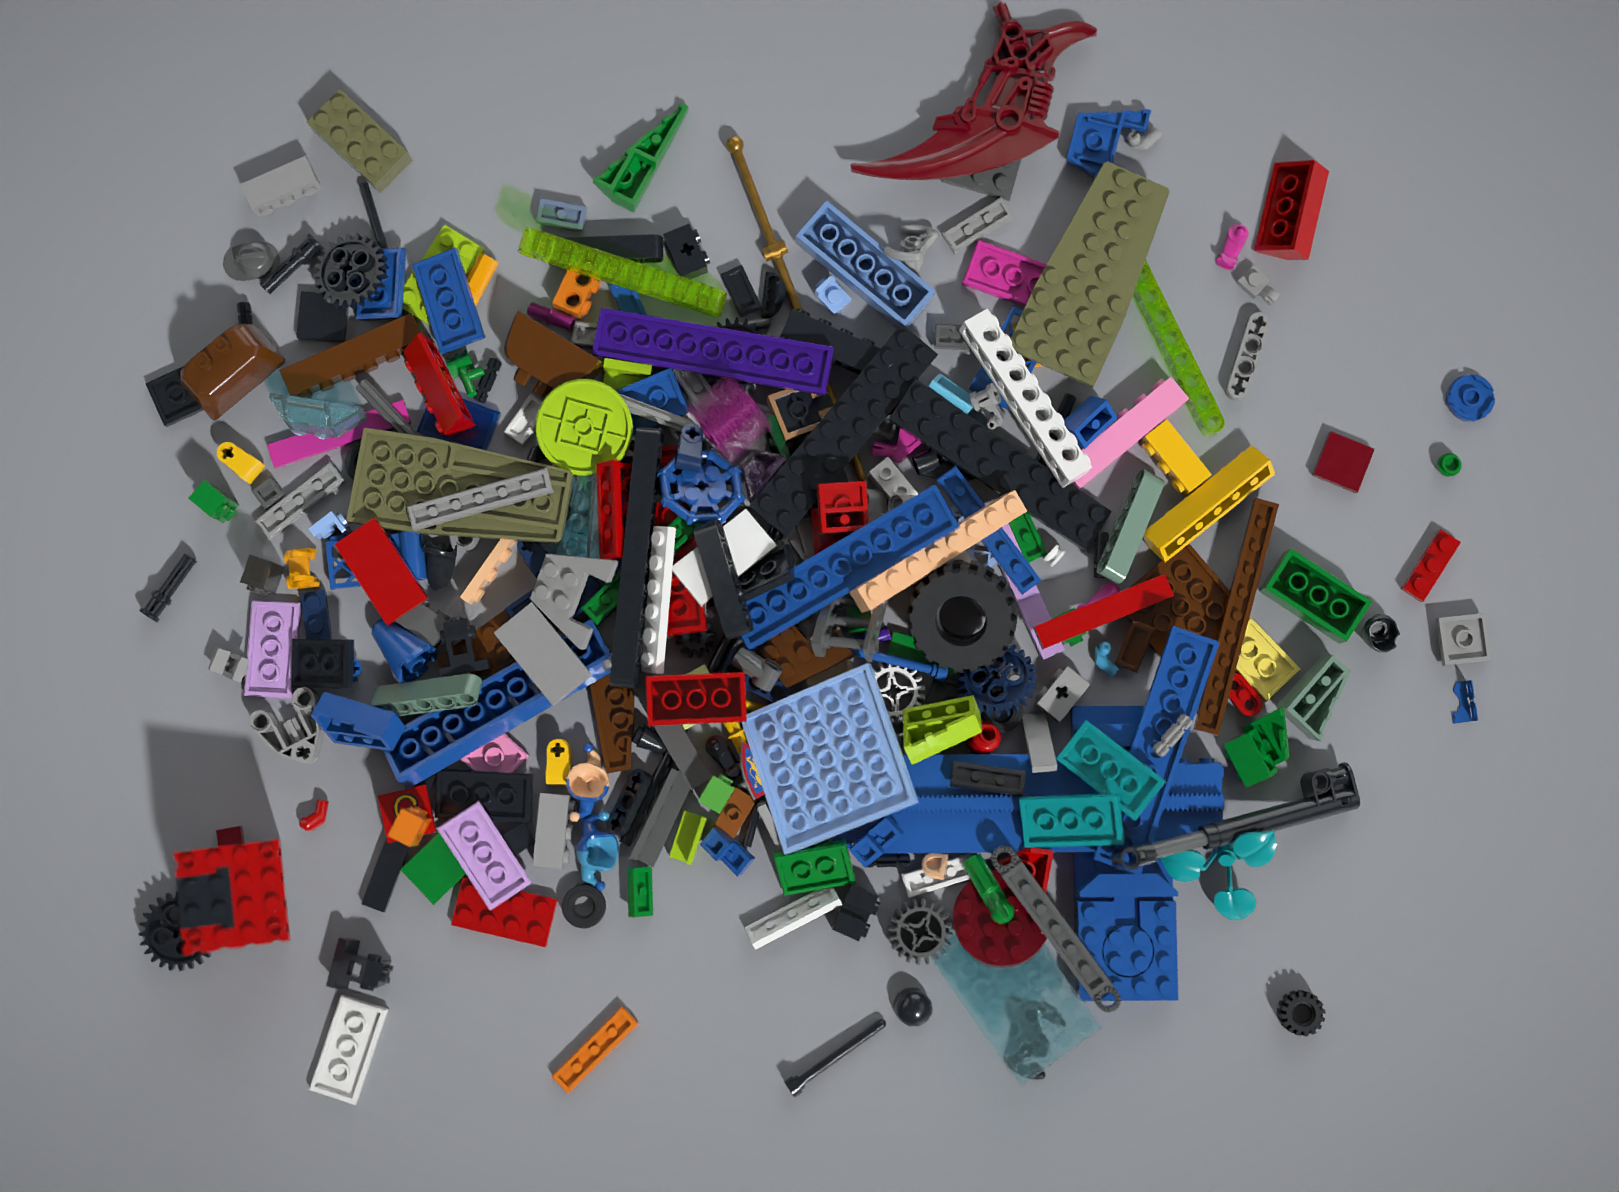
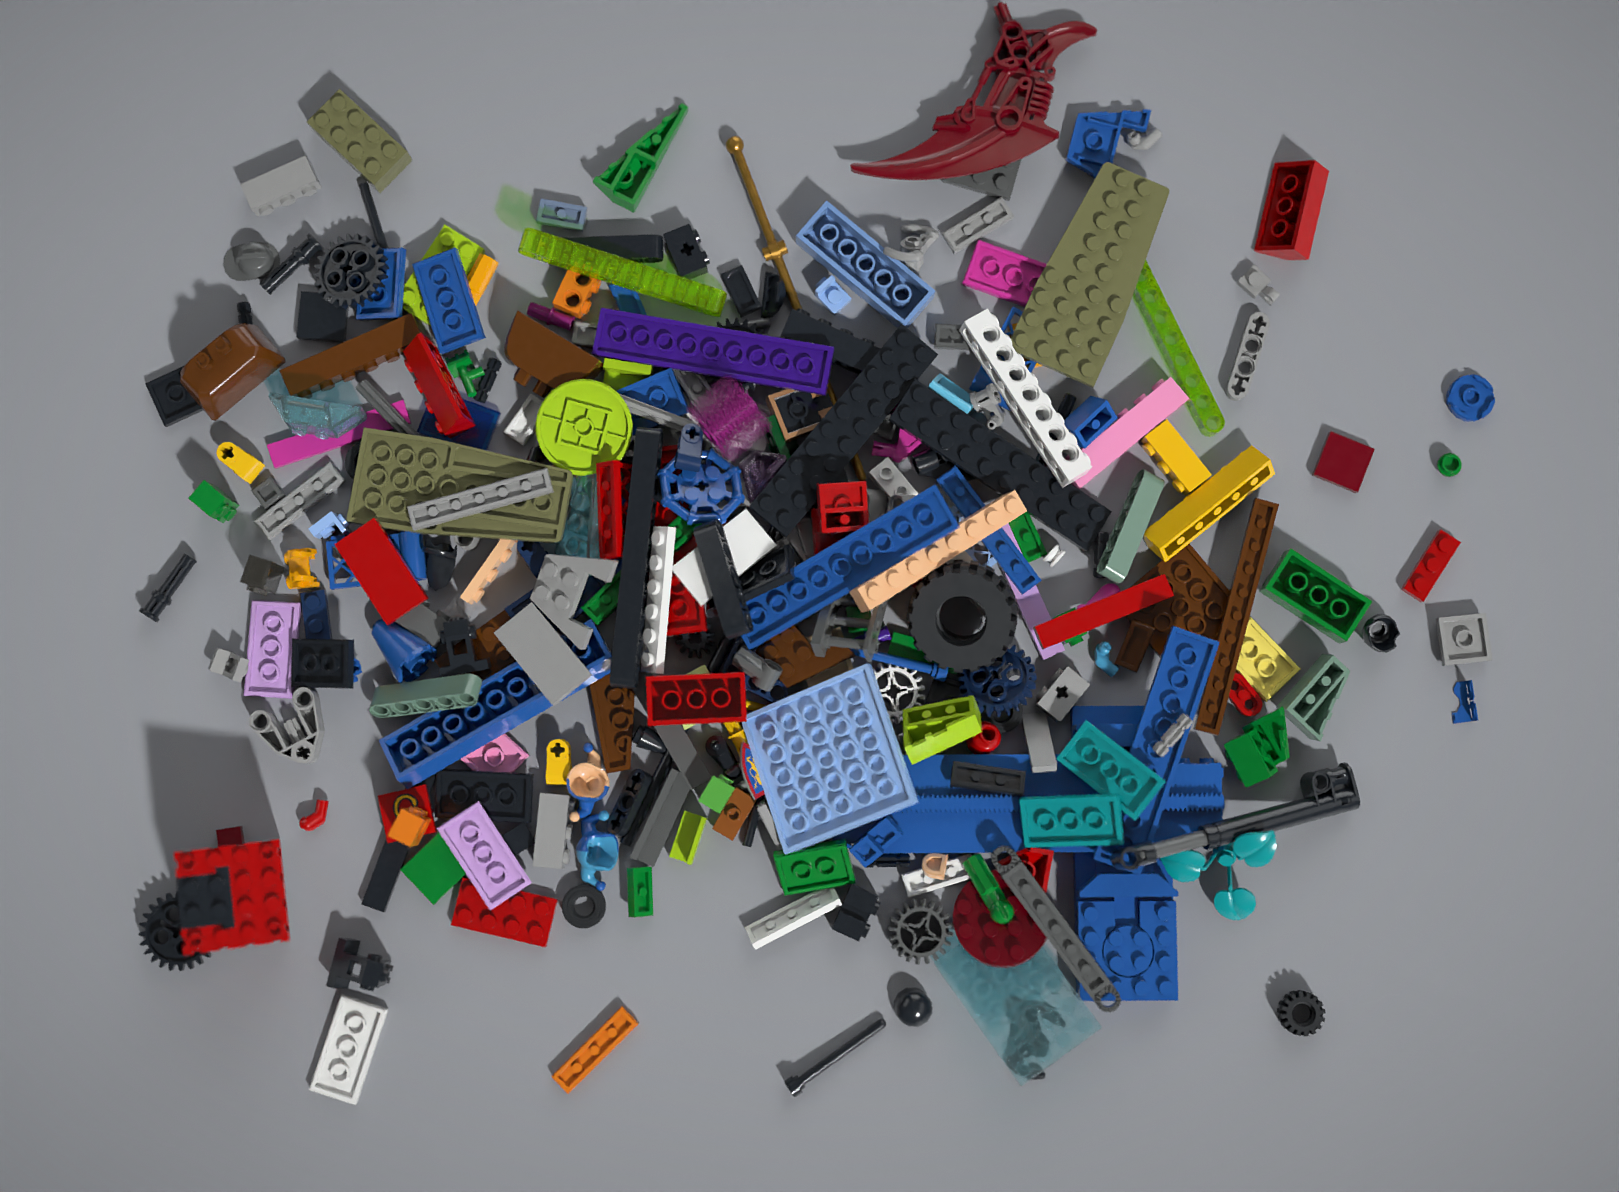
(357, 723): blue wedge -> none
(728, 850): blue slope -> none
(1234, 242): dark pink piece -> none

